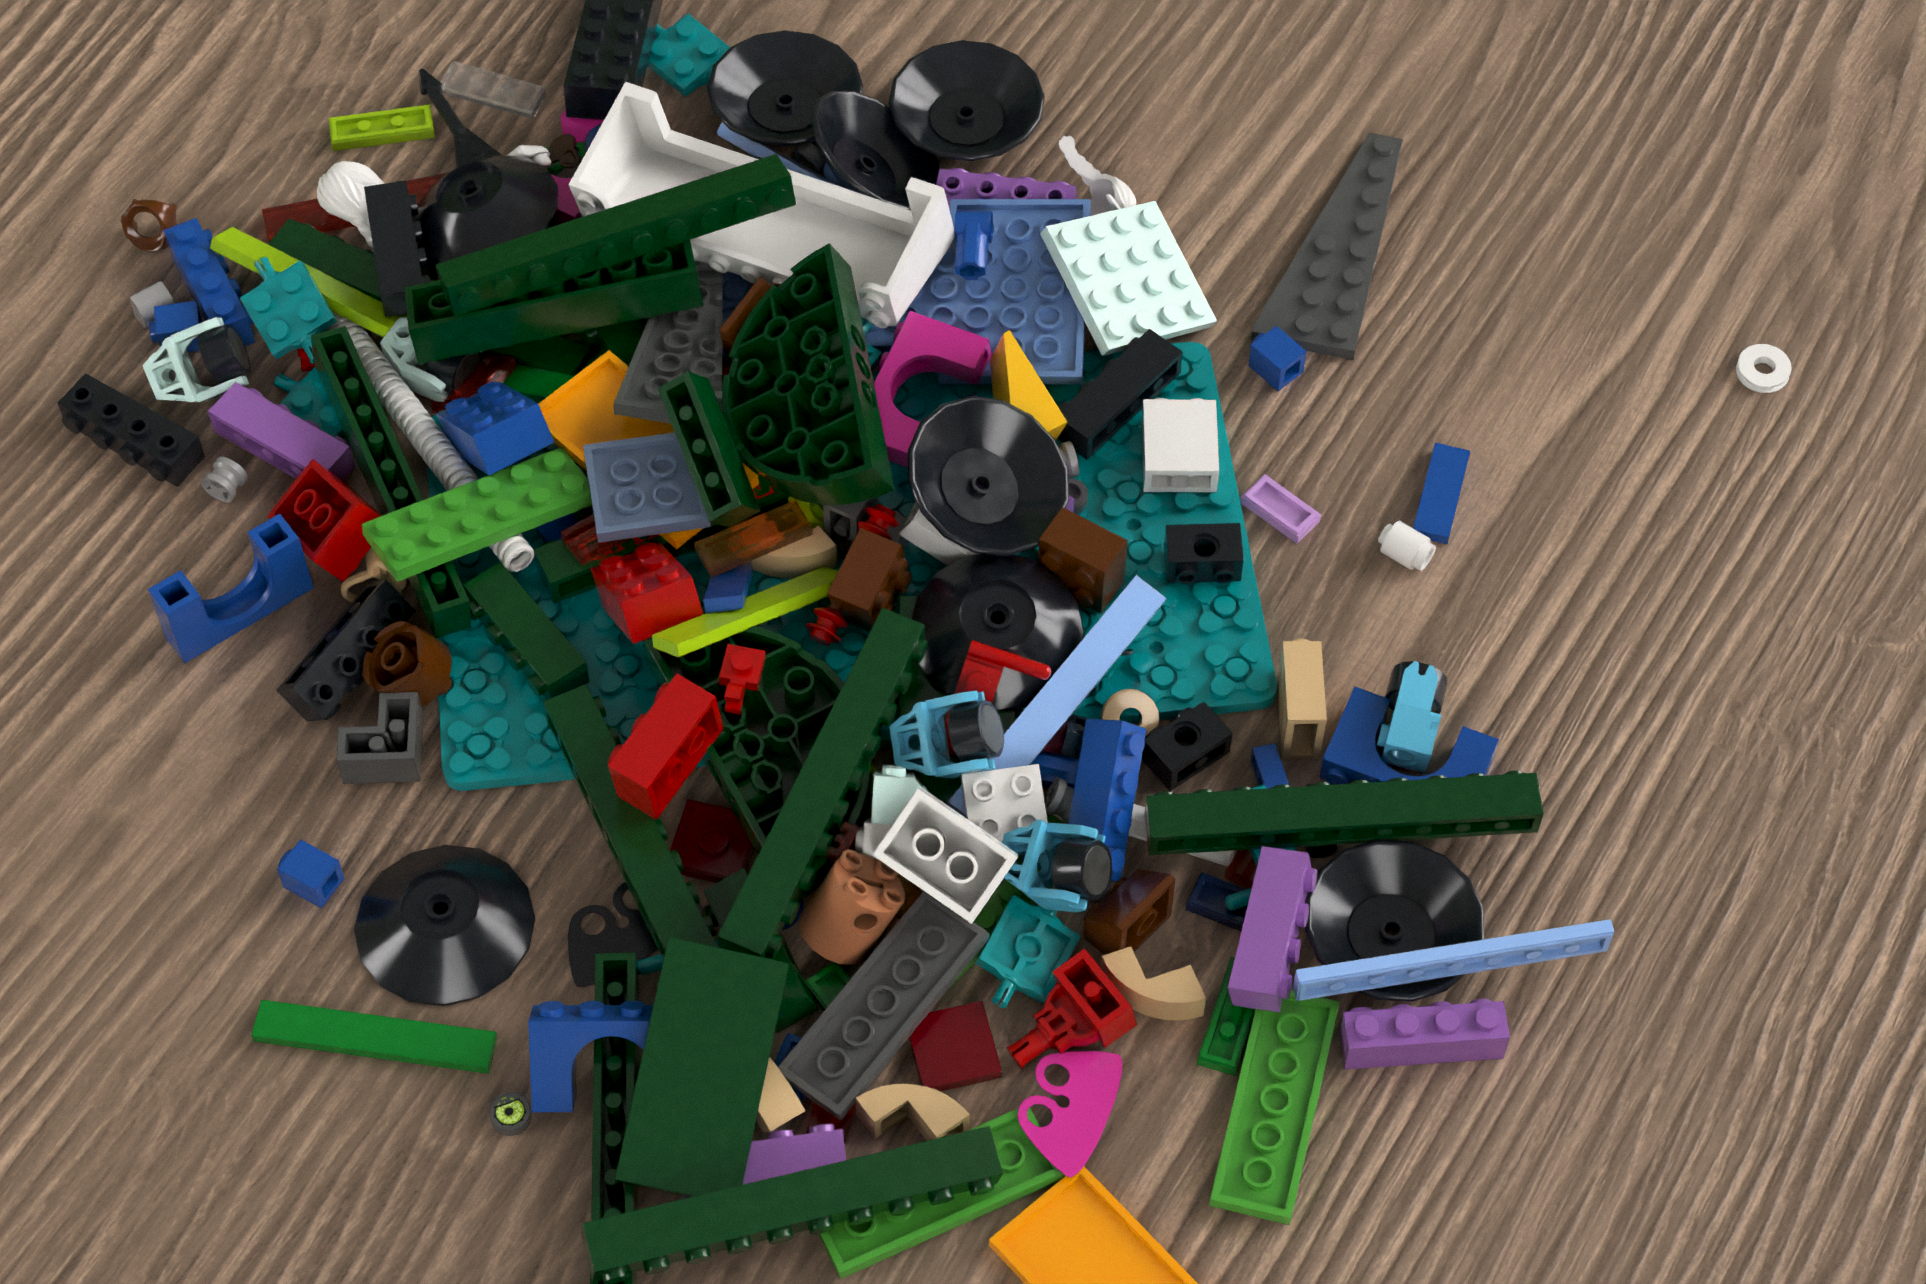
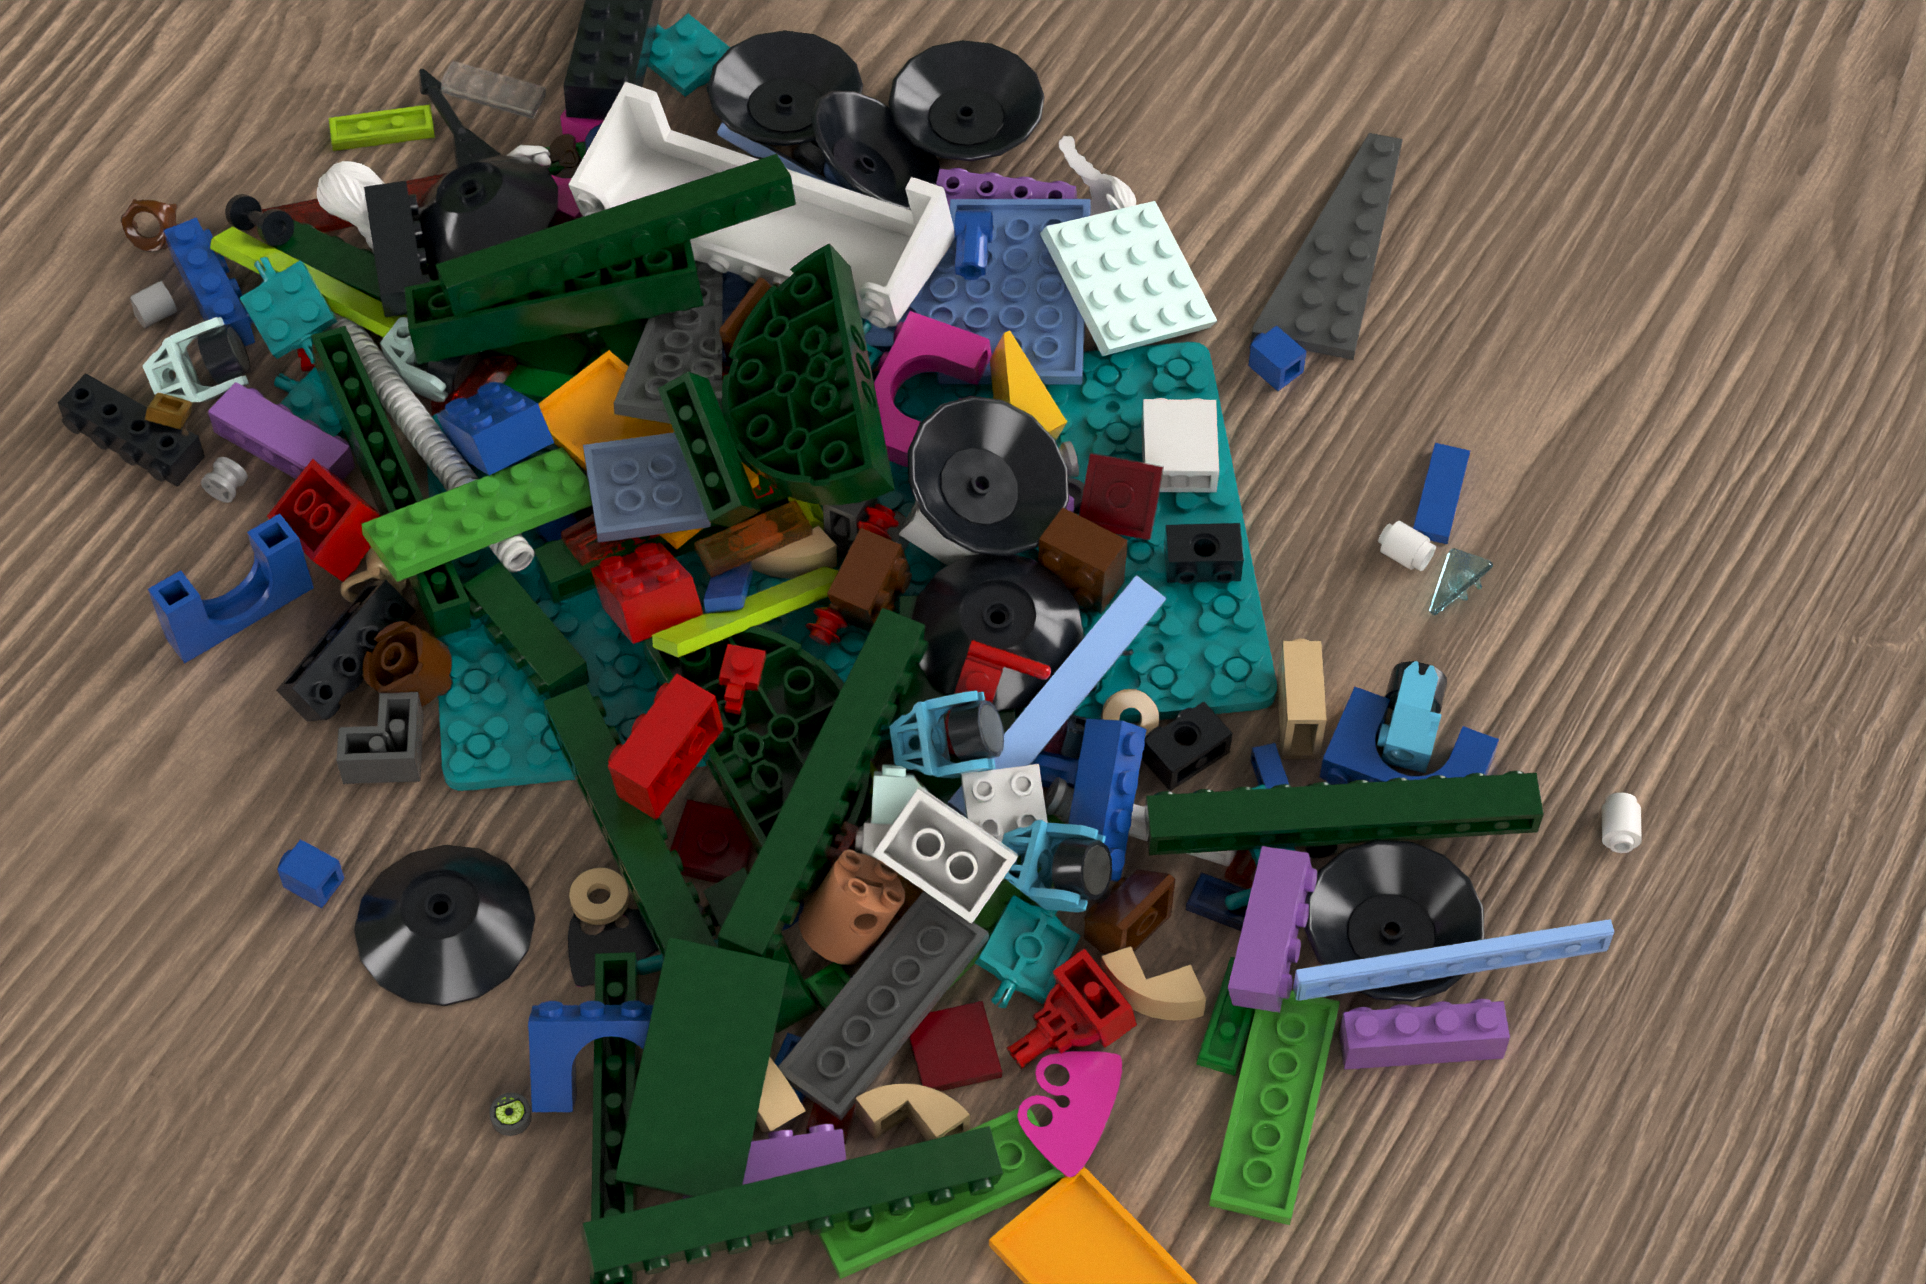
(168, 410): none -> pearl gold tile
(173, 319): blue brick -> none
(272, 226): none -> black wheel
(374, 1036): green tile -> none
(599, 879): none -> tan piece
(1119, 392): black brick -> none
(1121, 495): none -> dark red plate
(1280, 508): lavender tile -> none
(1458, 574): none -> clear light blue piece
(1621, 822): none -> white brick
(1763, 354): white piece -> none

